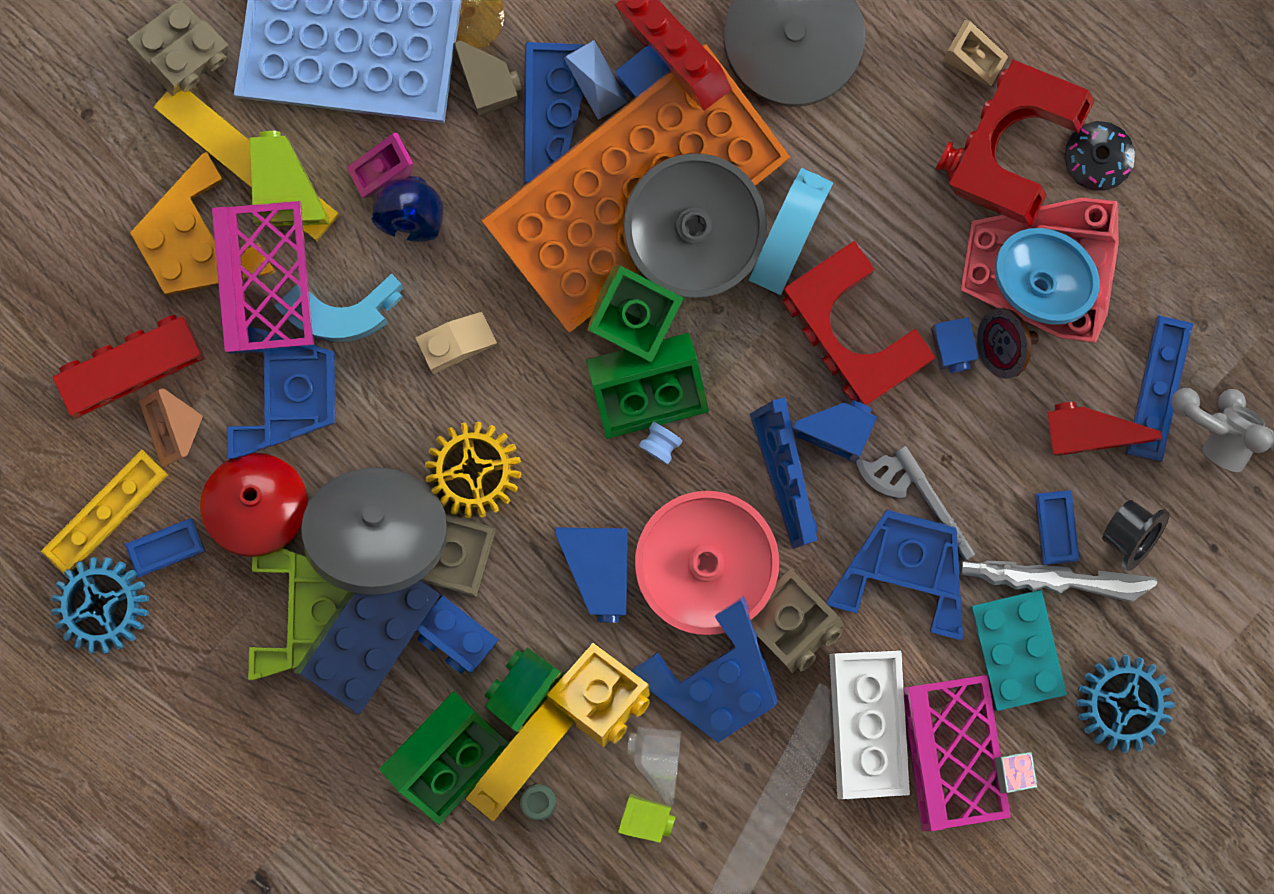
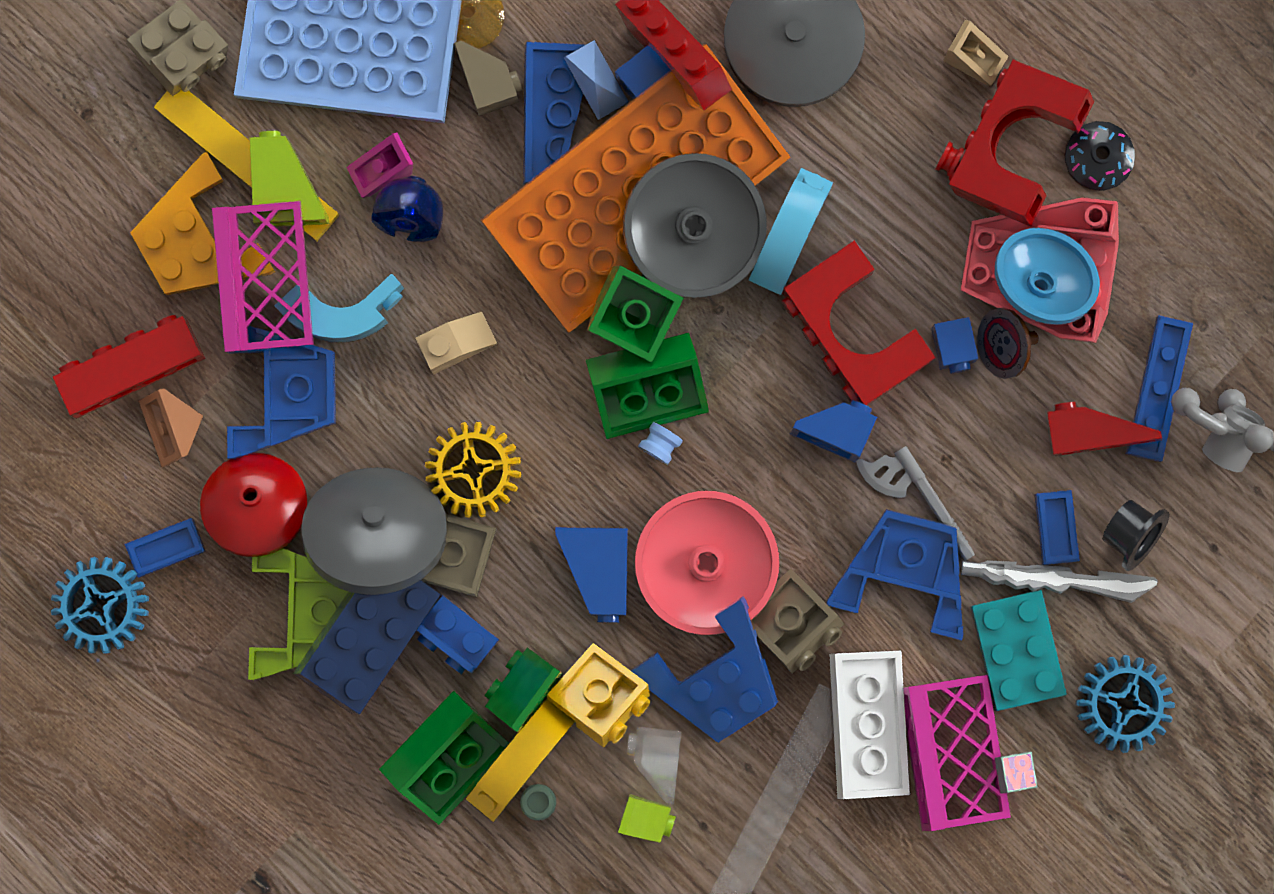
(105, 512): yellow tile -> none
(783, 465): blue wing -> none

